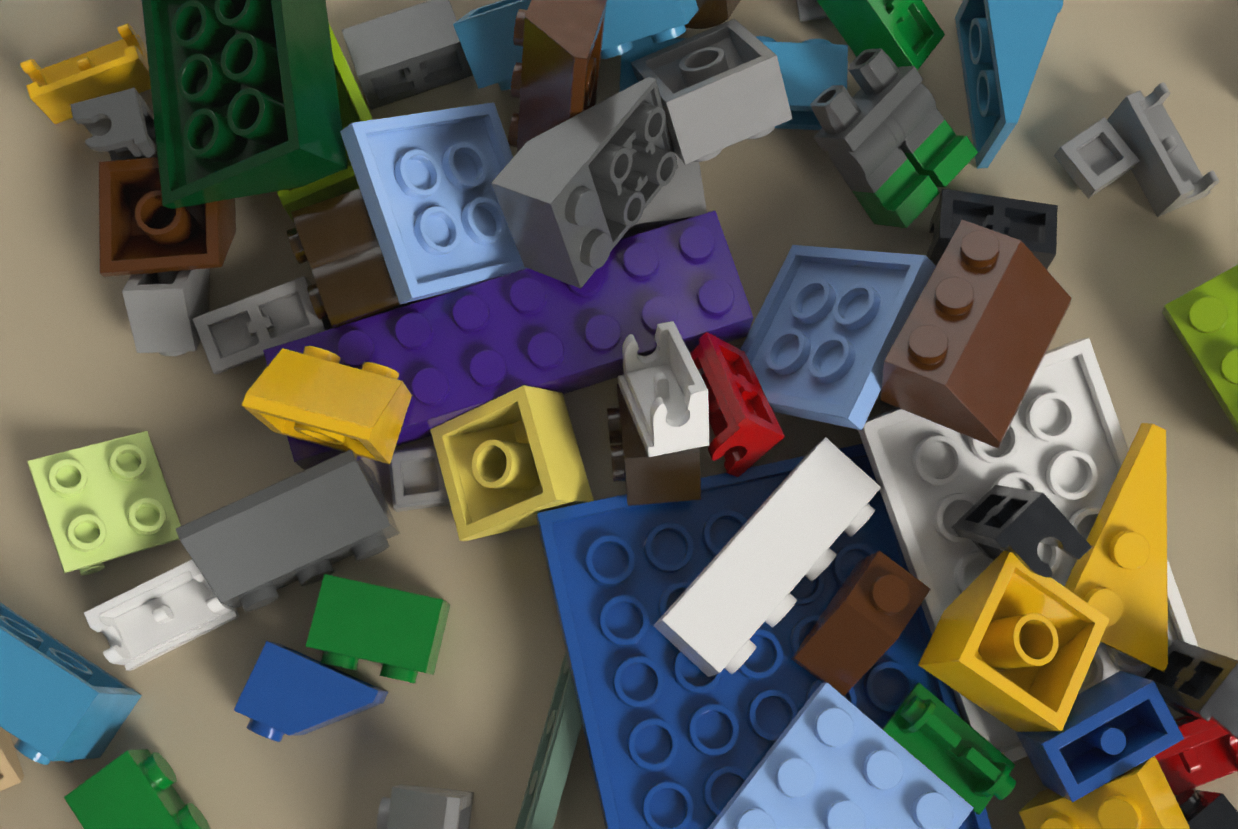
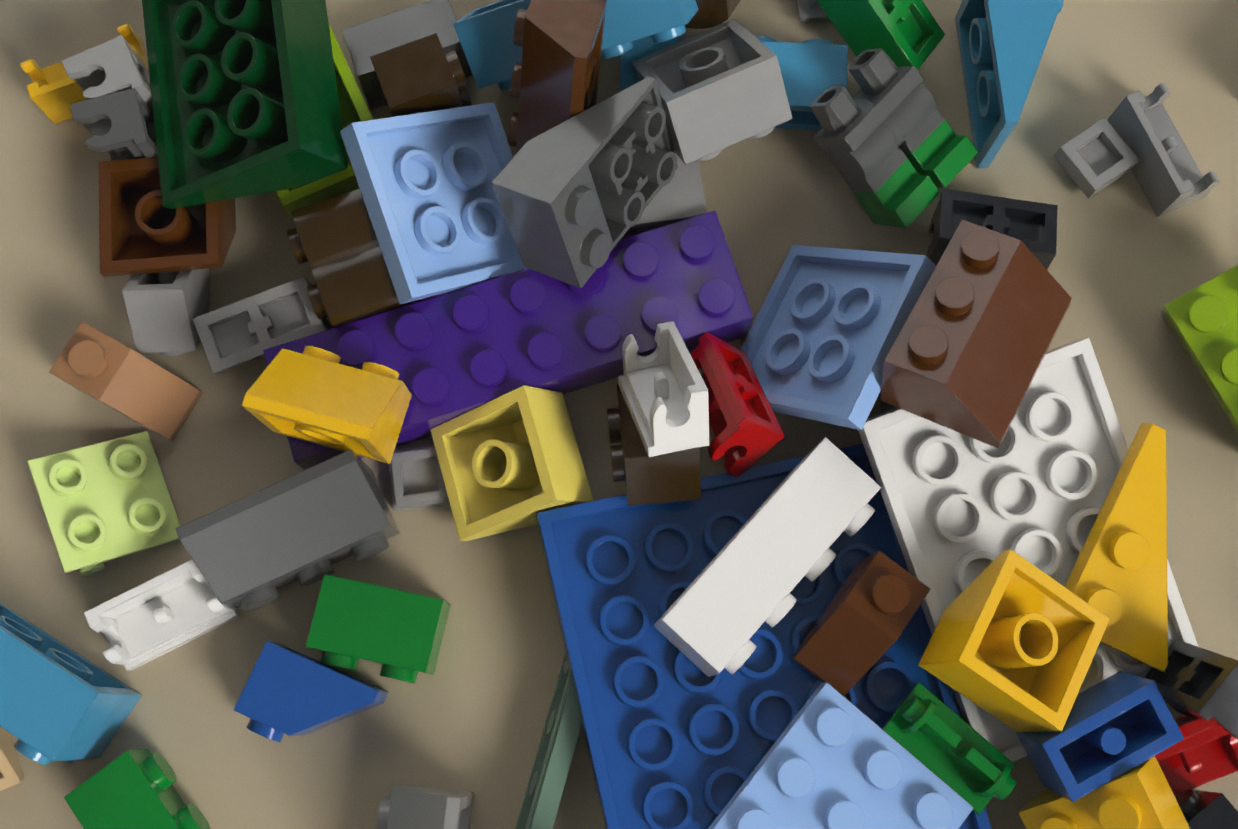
(109, 70): none -> light grey hinge
(126, 381): none -> medium nougat slope
(421, 77): none -> dark brown brick
(1017, 523): black hinge -> none

